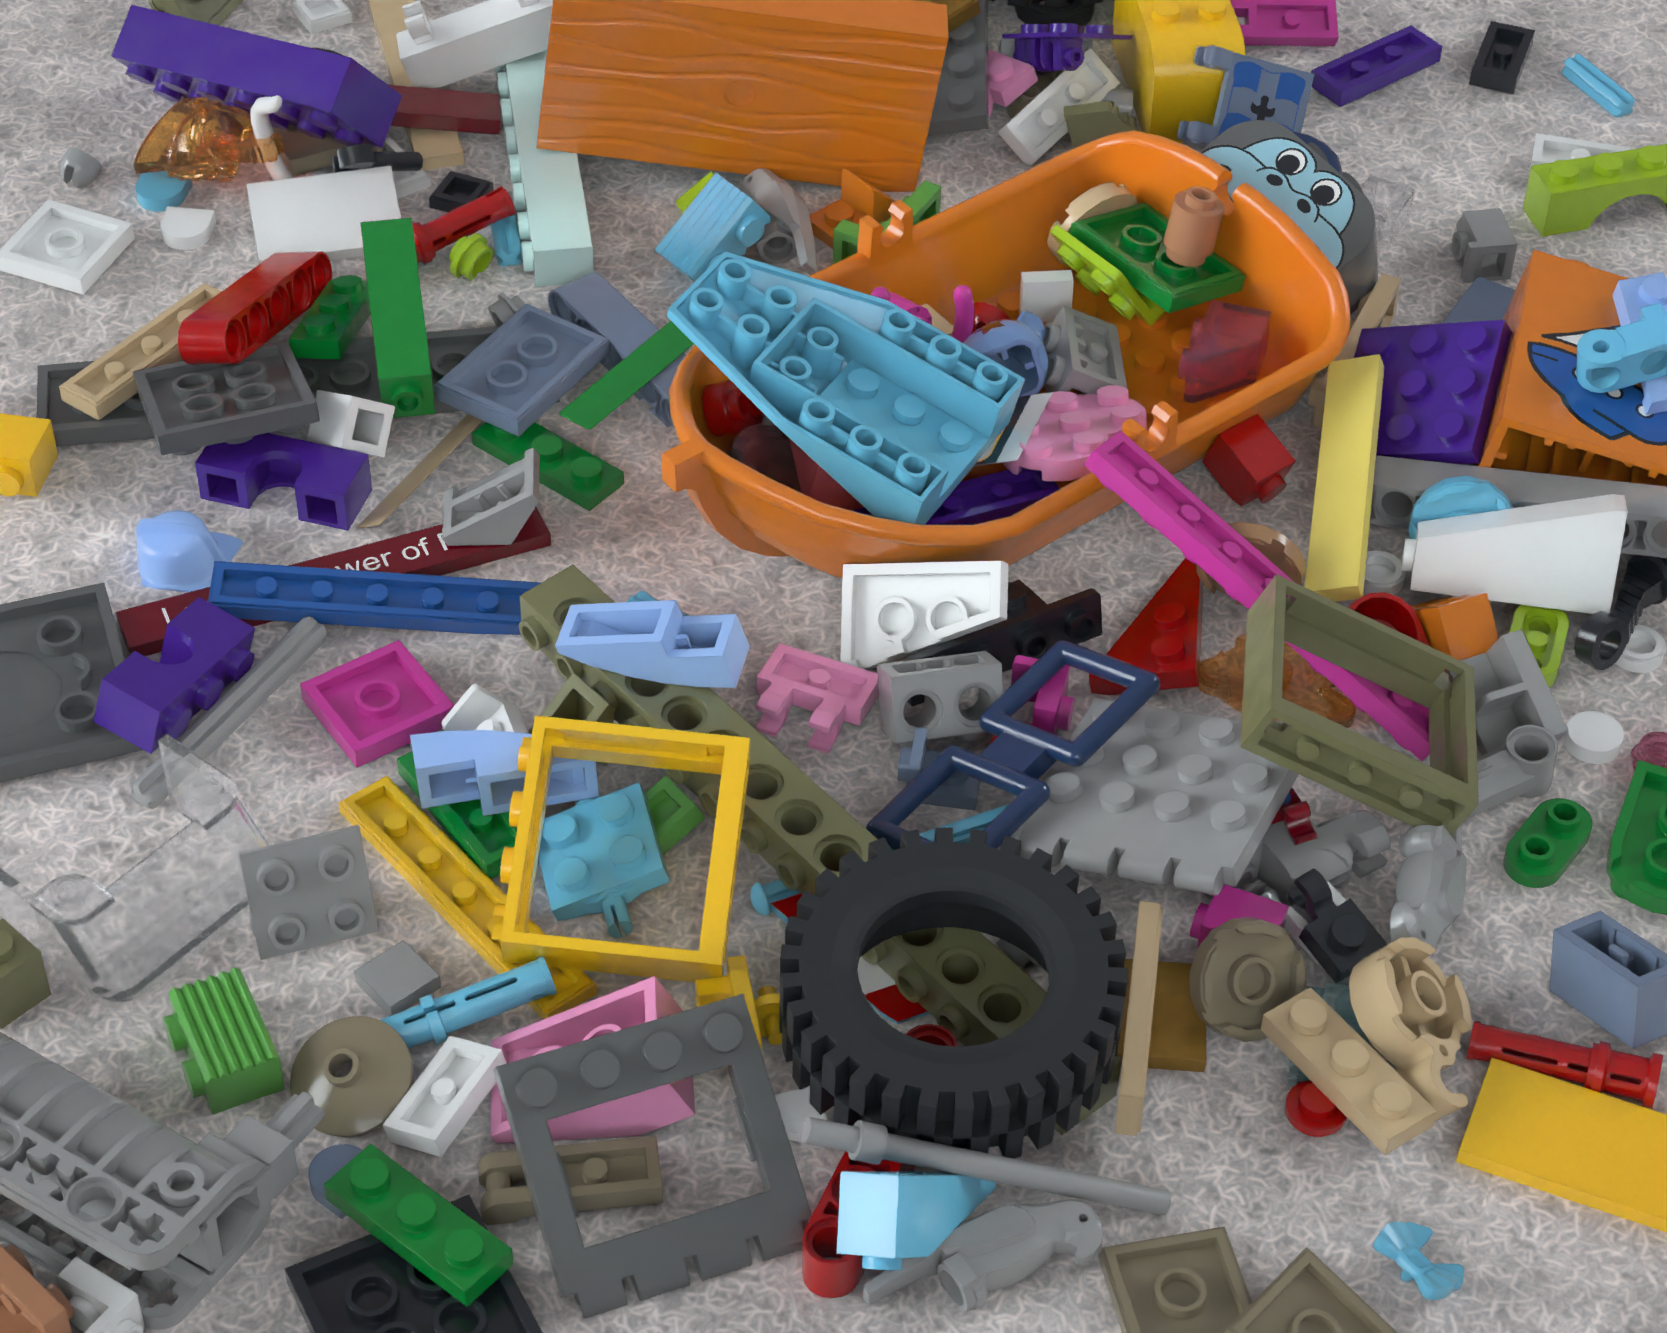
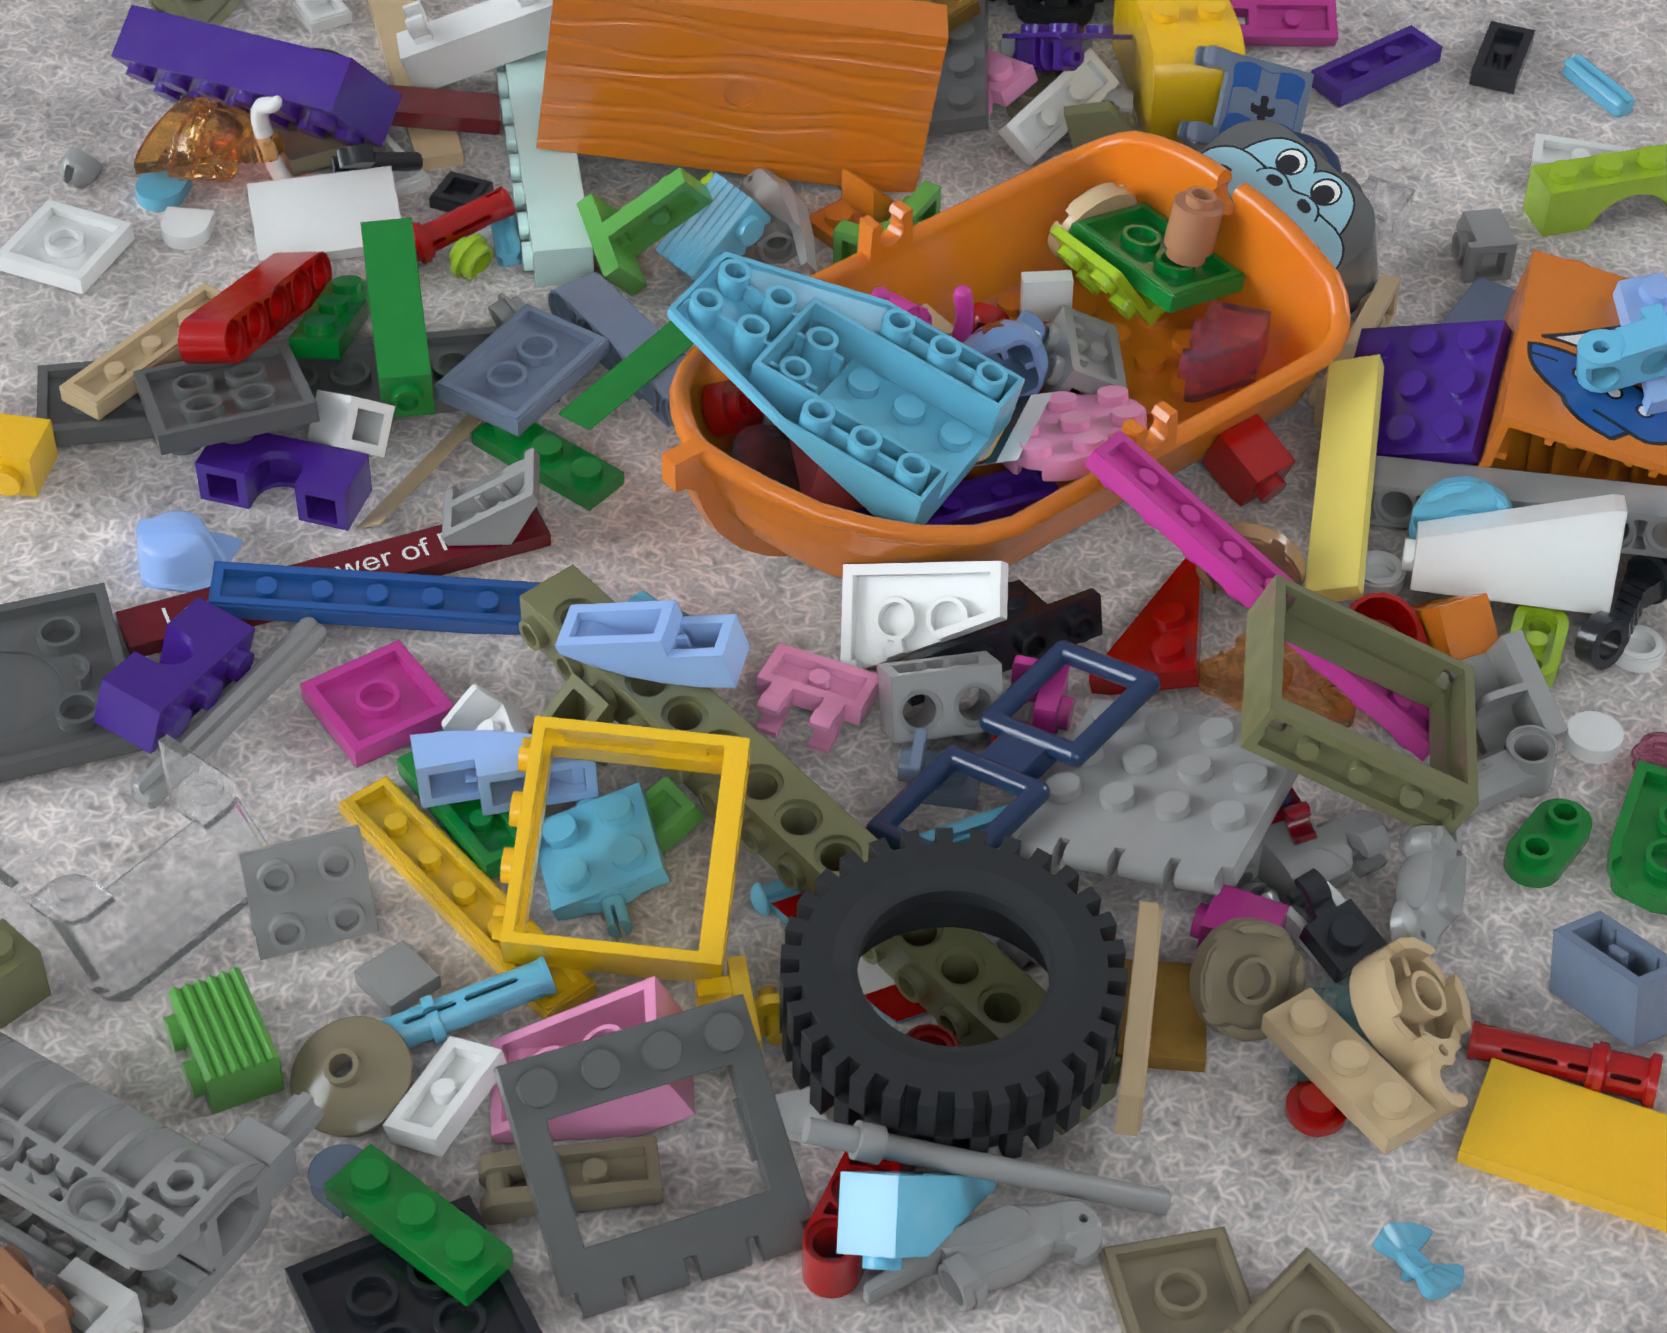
(639, 224): none -> bright green bracket

